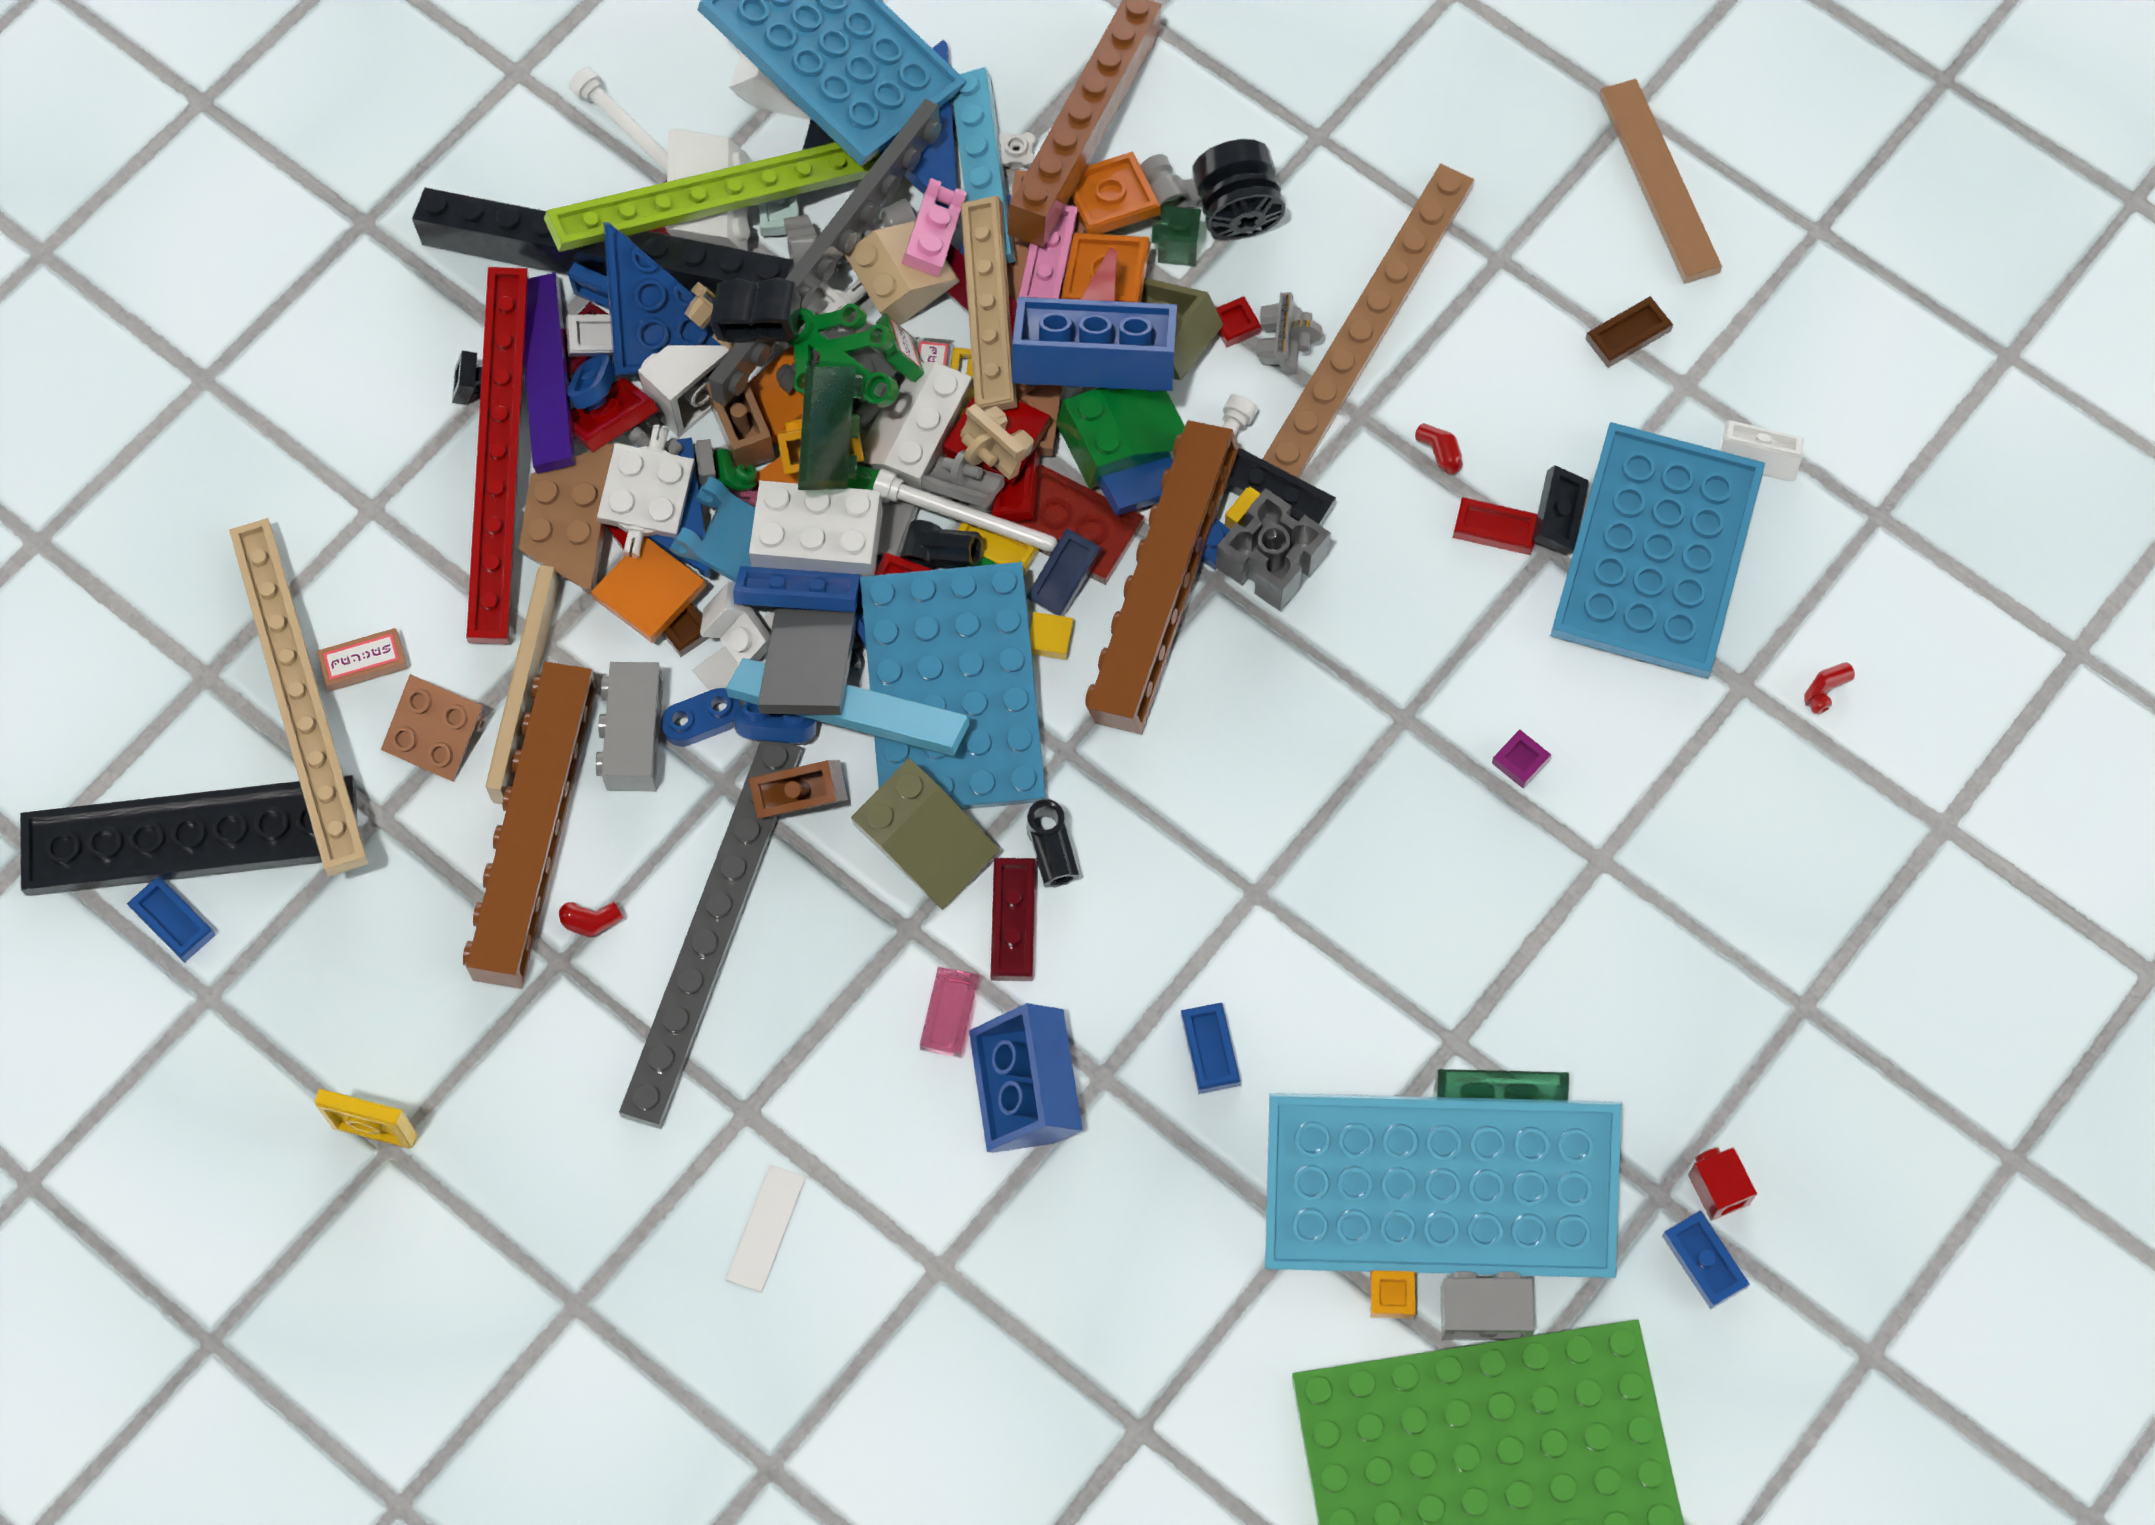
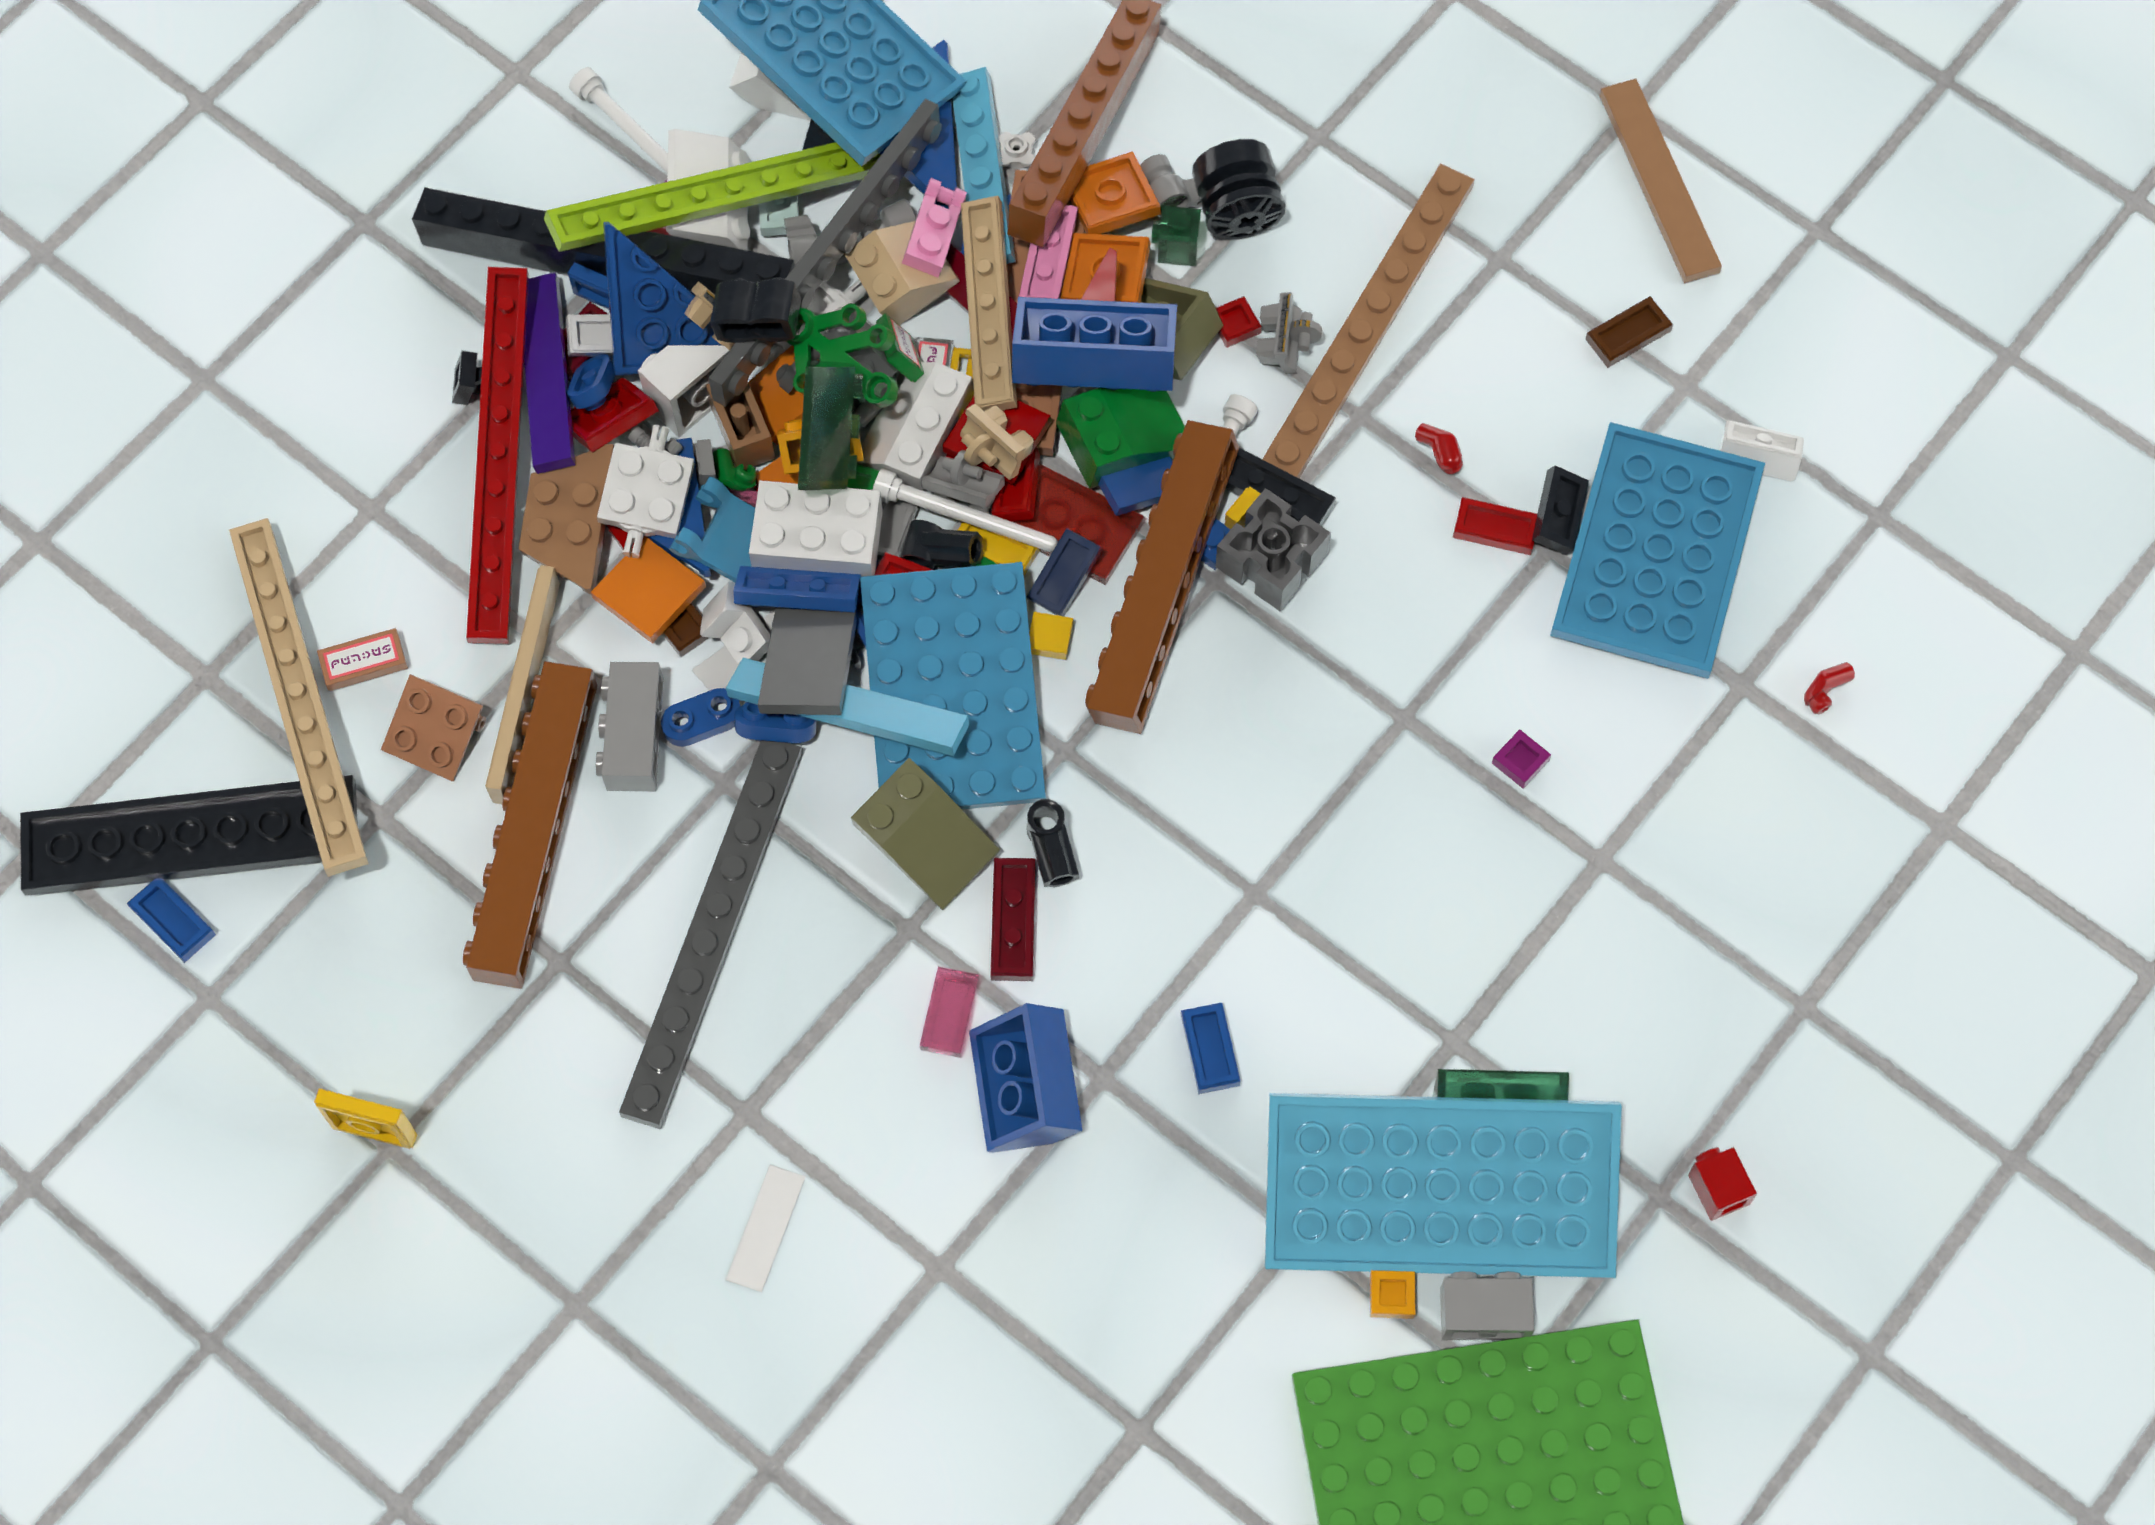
(587, 922): red arm -> none
(798, 788): dark orange slope -> none
(1705, 1260): blue plate -> none

